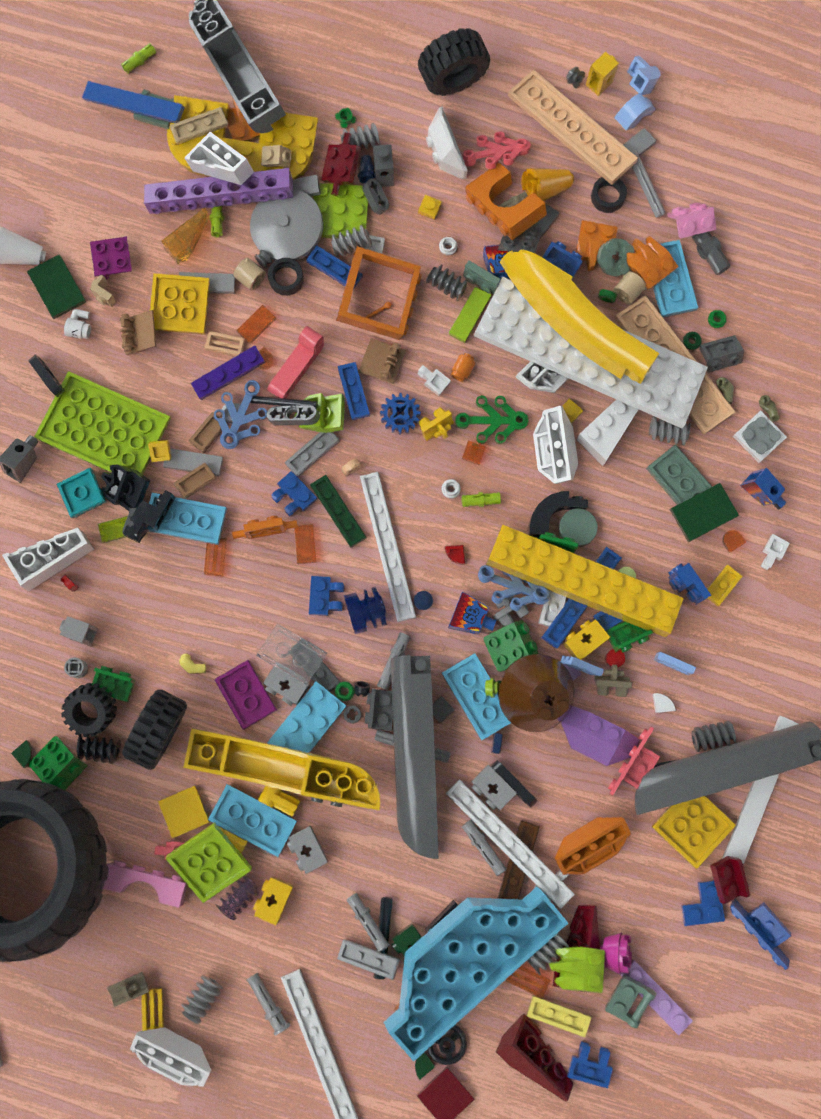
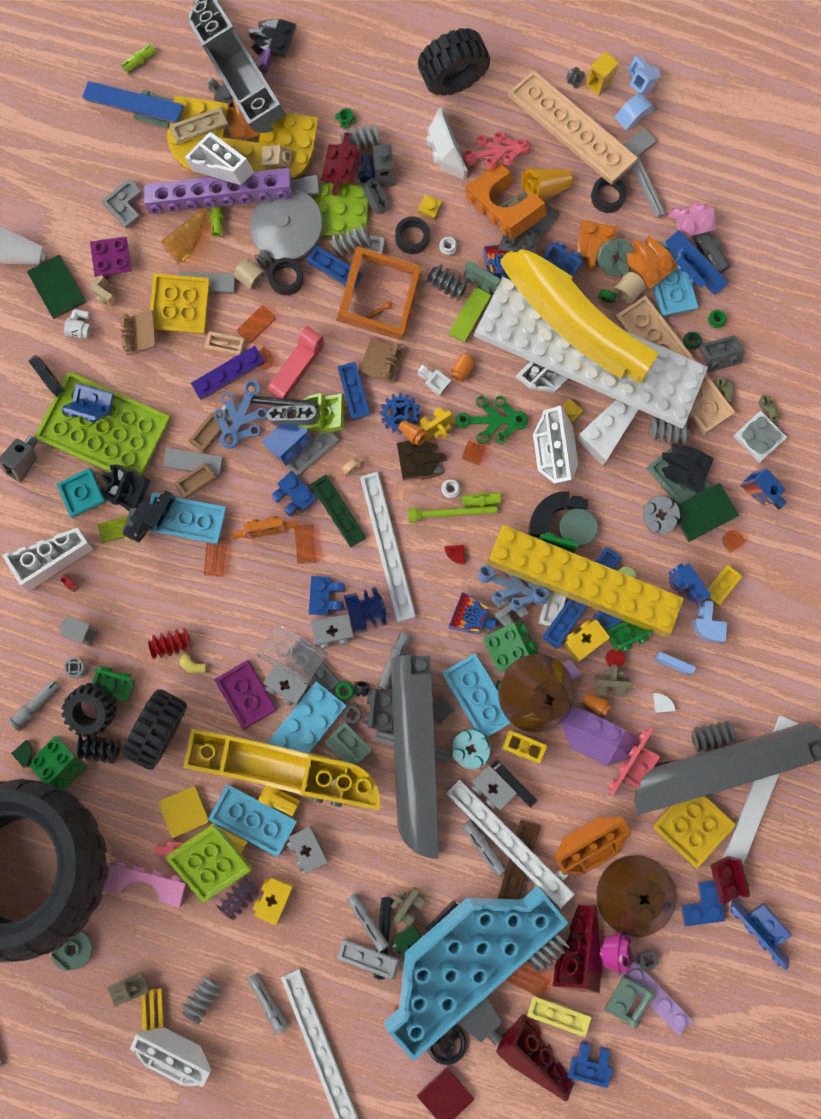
(27, 711): none -> light grey pin
(74, 961): none -> sand green plate
(90, 403): none -> blue bracket
(119, 203): none -> light grey plate
(159, 451): yellow plate -> none
(169, 643): none -> red piece
(221, 92): none -> dark grey plate
(264, 61): none -> medium lavender slope
(274, 35): none -> black plate
(287, 442): none -> bracket
(322, 627): none -> light grey brick
(348, 745): none -> sand green plate
(412, 222): none -> black tyre
(413, 898): none -> dark tan hips
(414, 433): none -> orange cone
(415, 514): none -> lime piece
(419, 460): none -> dark brown plate
(423, 600): dark blue plate -> none
(423, 1065): dark green tile -> none
(481, 744): none -> teal plate
(483, 1022): none -> dark grey torso
(491, 687): lime plate -> none
(496, 743): dark blue tile -> none
(524, 747): none -> yellow brick
(580, 969): lime plate -> none
(581, 666): light blue tile -> none
(597, 705): none -> orange cone
(620, 892): none -> reddish brown cone
(652, 956): none -> dark grey bush
(670, 521): none -> plate
(687, 466): none -> black plate
(695, 263): none -> blue bracket
(706, 628): none -> light blue brick
(775, 549): white plate -> none

